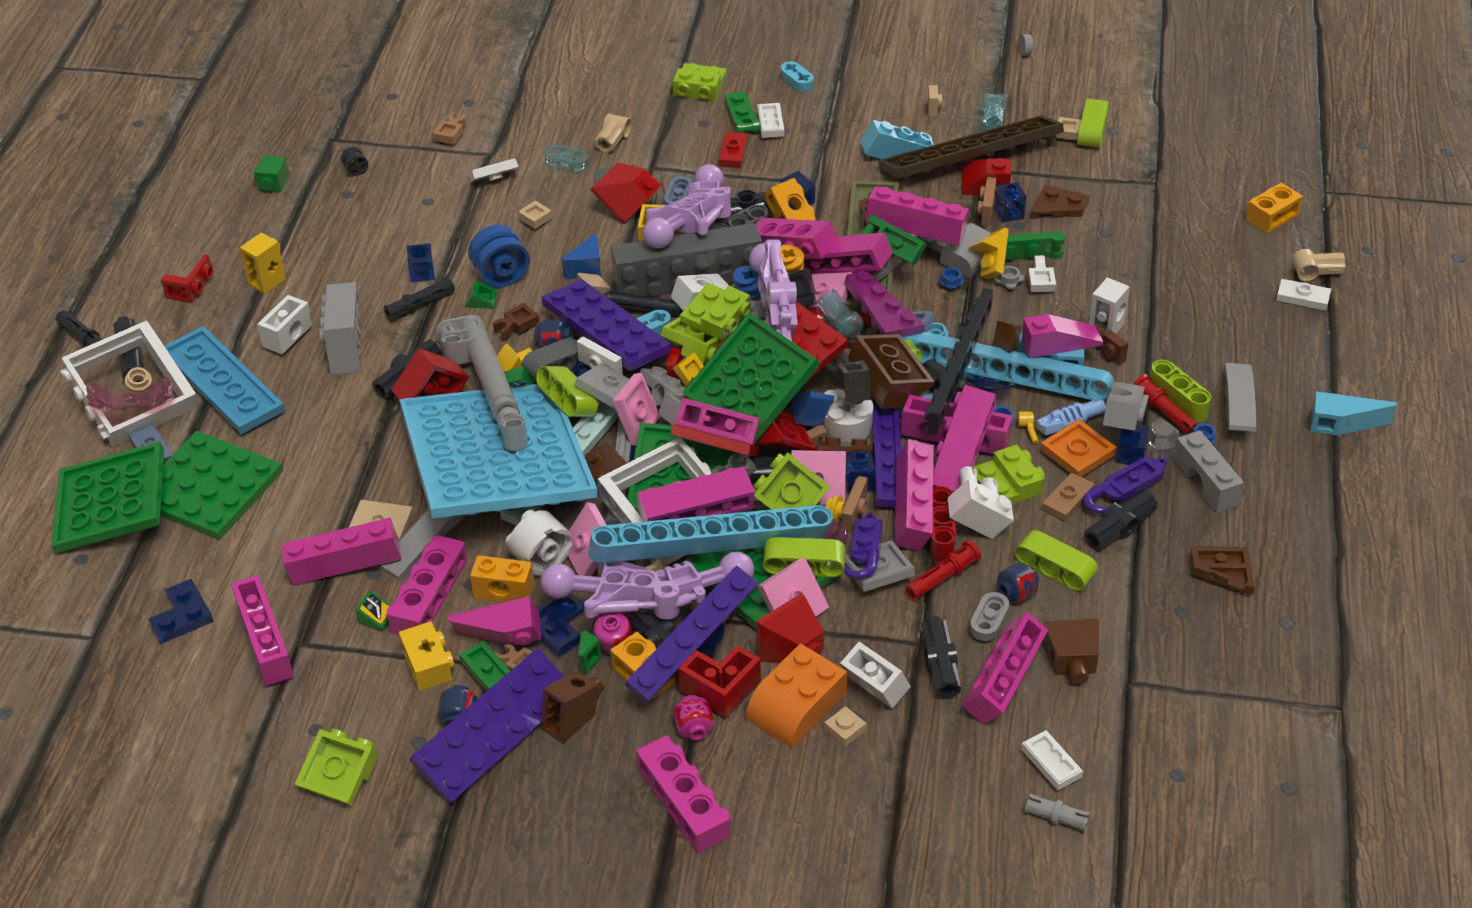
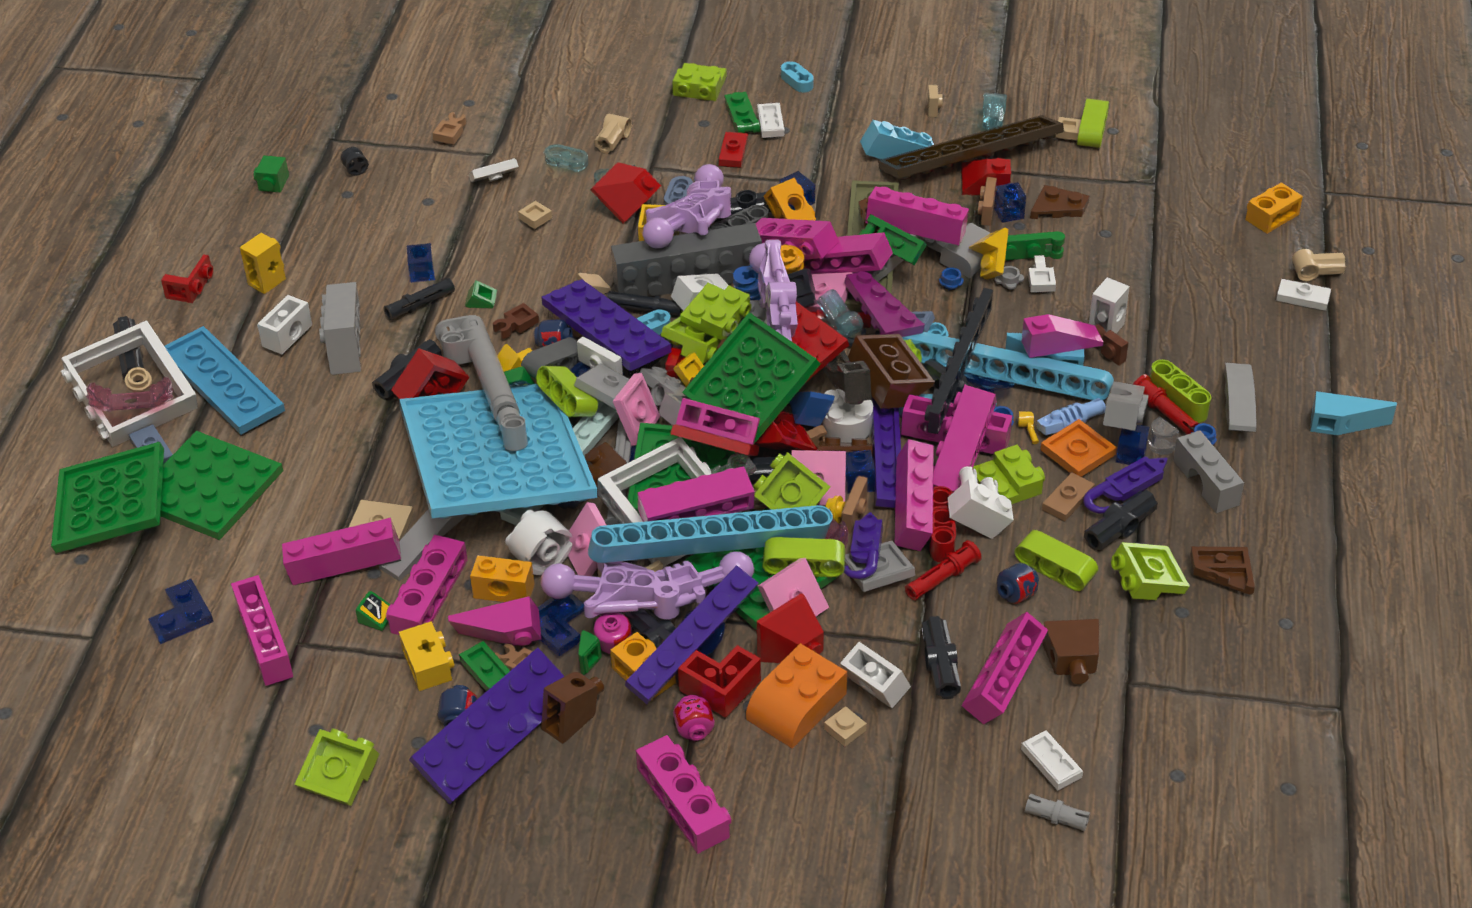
(77, 328): black pin -> none
(498, 256): blue wheel -> none
(582, 259): blue slope -> none
(986, 621): light grey plate -> none
(1007, 335): reddish brown slope -> none
(1025, 45): light grey tile -> none
(1148, 570): none -> lime plate

